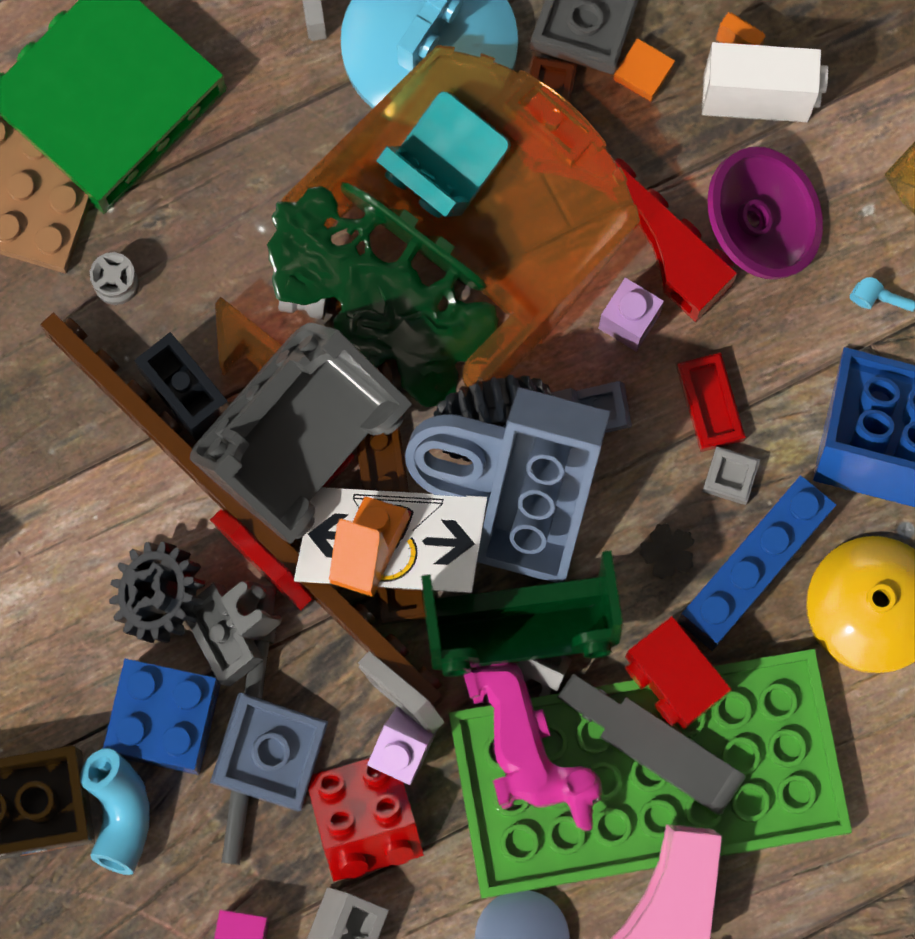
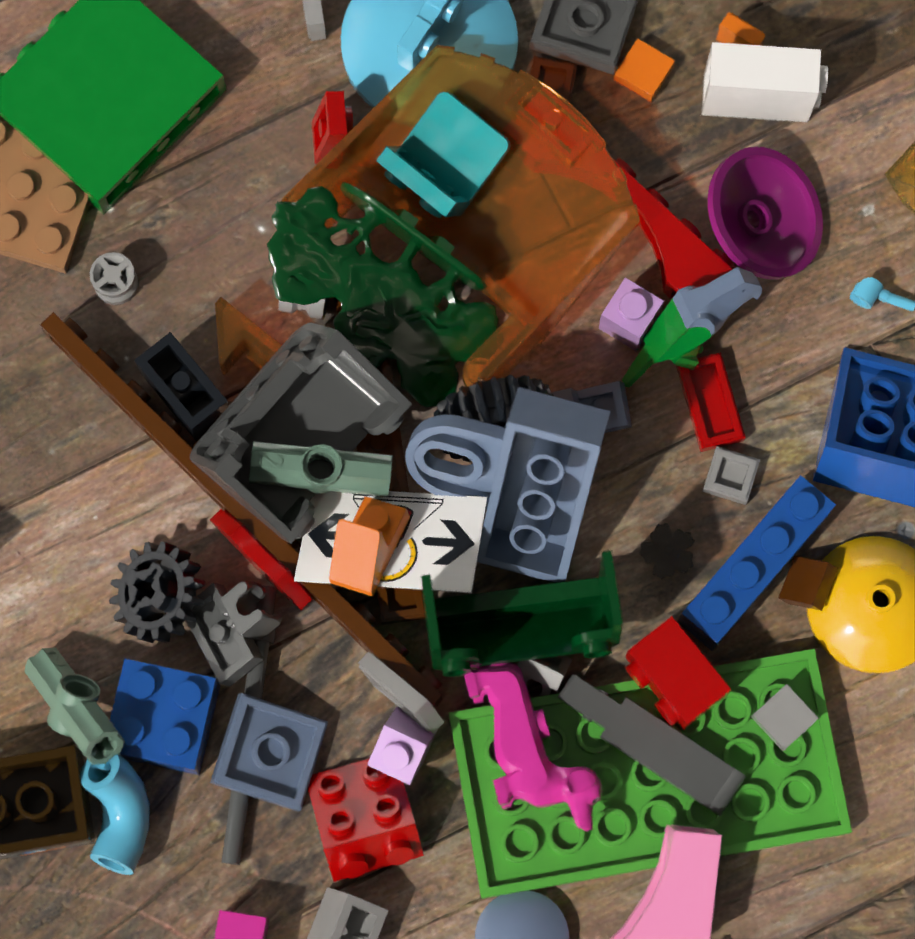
(74, 706): none -> sand green piece
(289, 465): none -> sand green piece
(330, 123): none -> red plate
(691, 320): none -> animal
(784, 717): none -> light grey tile
(808, 583): none -> reddish brown tile

